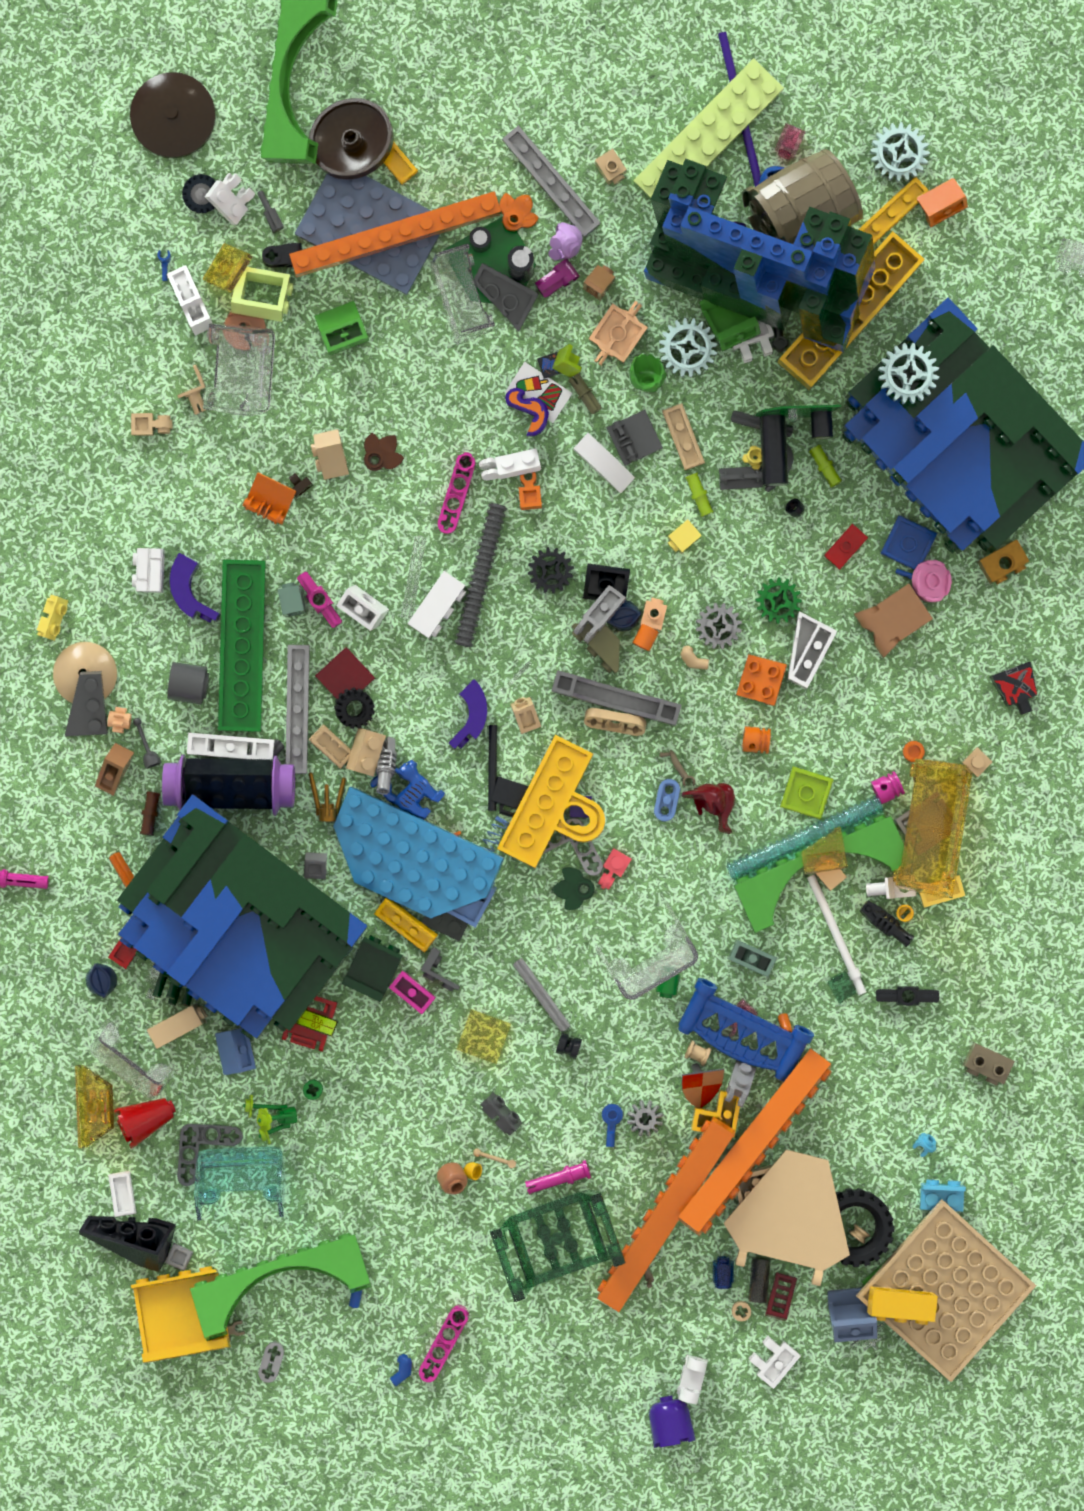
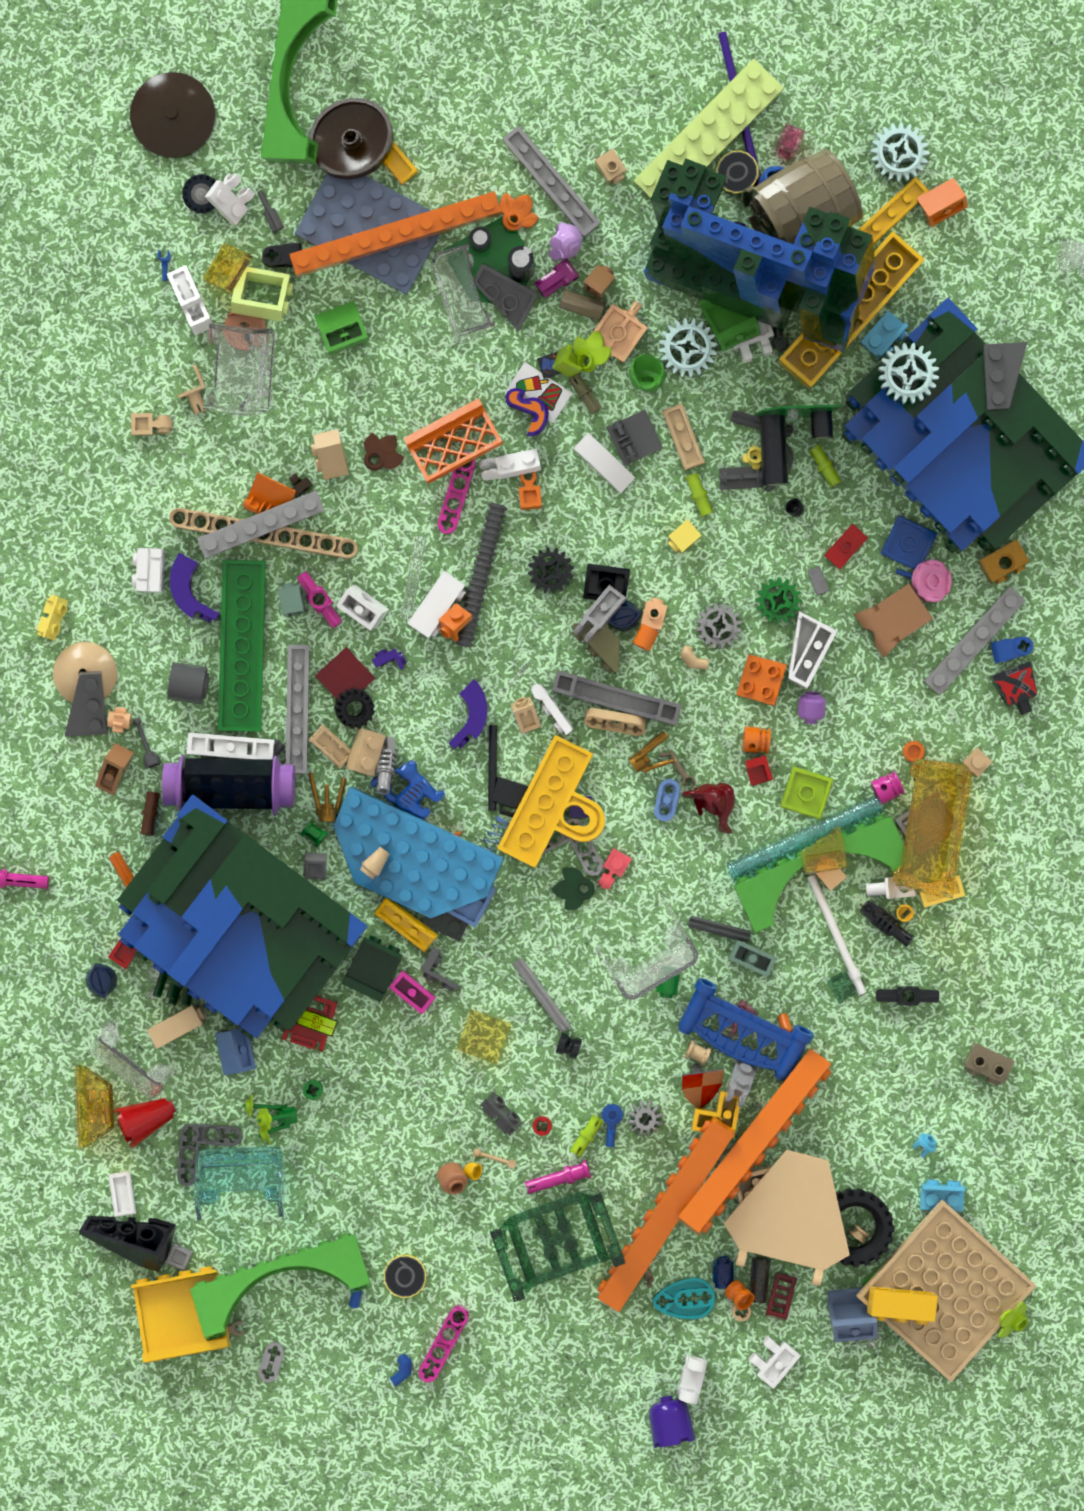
(260, 524): none -> light grey plate
(274, 537): none -> tan beam
(313, 833): none -> green bush
(374, 863): none -> tan cone
(384, 657): none -> dark purple bracket
(405, 1276): none -> black tile
(442, 429): none -> orange fence
(454, 621): none -> orange bracket
(542, 1119): none -> red bush
(550, 707): none -> white hinge
(582, 305): none -> dark tan axle
(586, 1135): none -> lime pin
(593, 349): none -> lime plate
(641, 759): none -> pearl gold plant
(690, 1310): none -> teal piece
(719, 928): none -> dark grey axle
(739, 1294): none -> orange wheel
(740, 170): none -> black tile
(758, 770): none -> red panel
(811, 707): none -> medium lavender head
(818, 581): none -> flat silver piece
(884, 334): none -> medium azure bracket
(974, 641): none -> light grey plate
(1001, 372): none -> dark grey wing
(1008, 650): none -> blue piece
(1013, 1320): none -> lime plate

